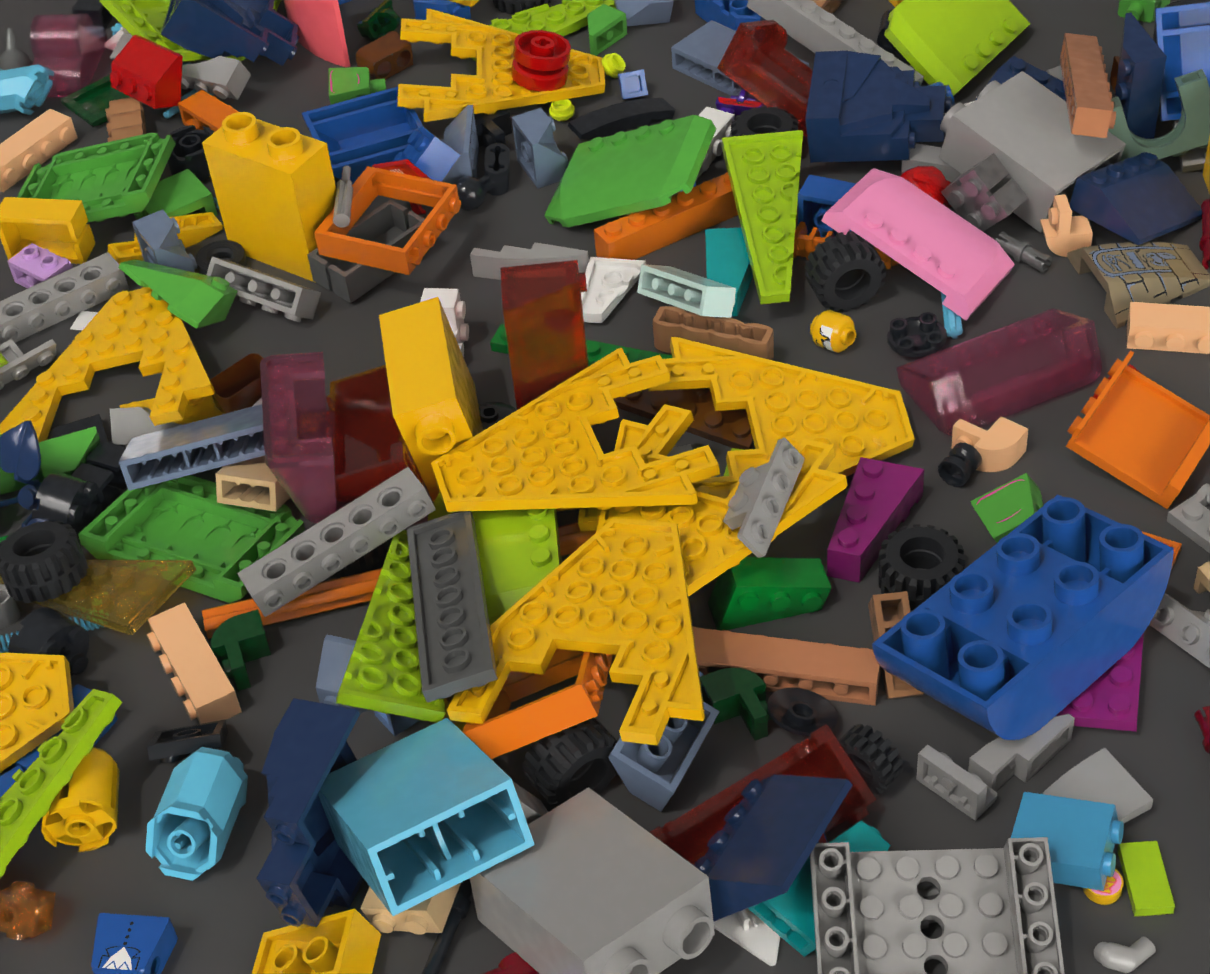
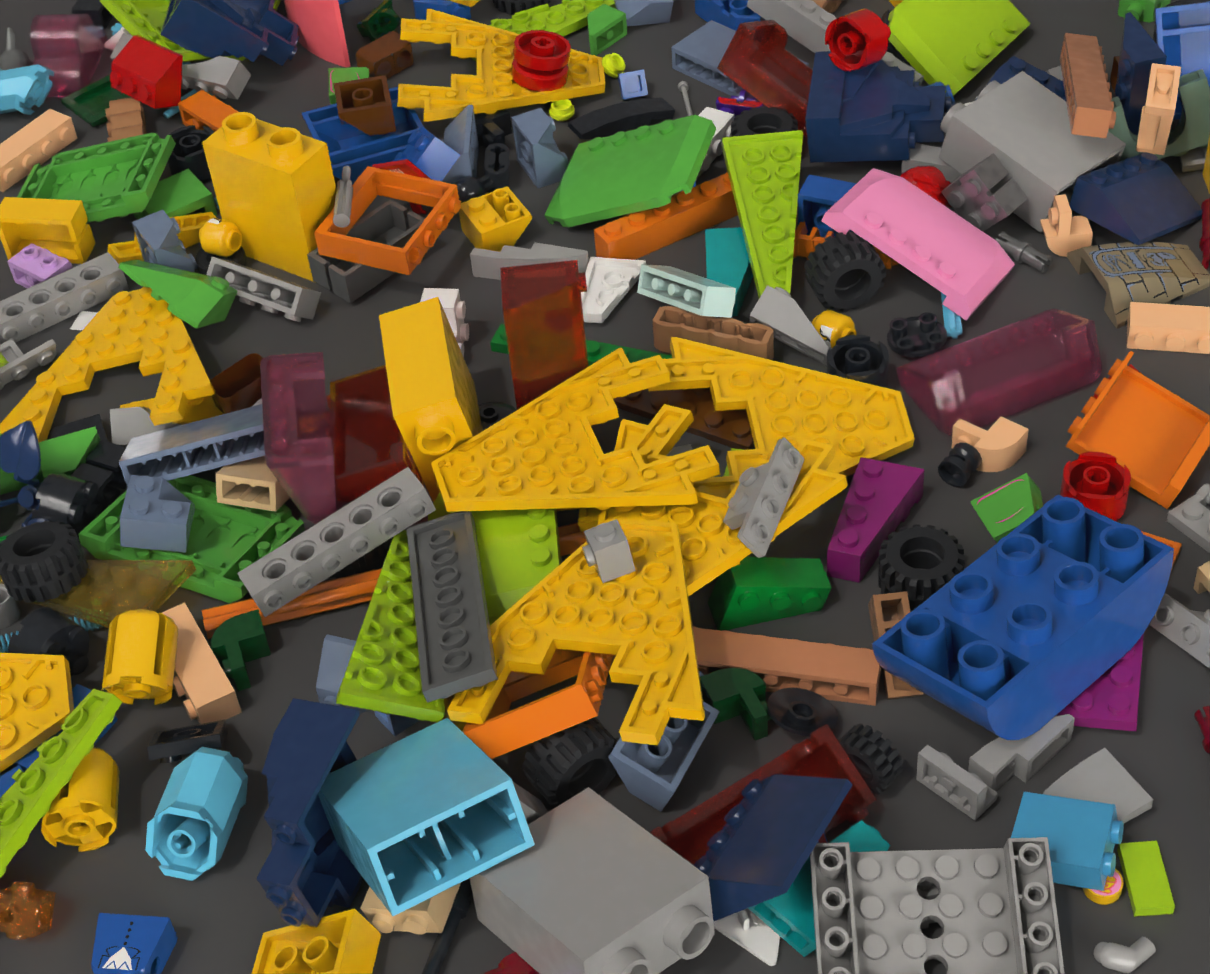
(140, 656): none -> yellow cylinder
(155, 515): none -> sand blue slope
(220, 237): none -> yellow head
(366, 105): none -> reddish brown slope
(494, 219): none -> yellow slope
(608, 551): none -> light grey brick
(683, 87): none -> light grey piece
(789, 323): none -> light grey slope
(857, 39): none -> red brick
(859, 360): none -> black brick
(1097, 483): none -> red brick
(1158, 109): none -> light nougat panel

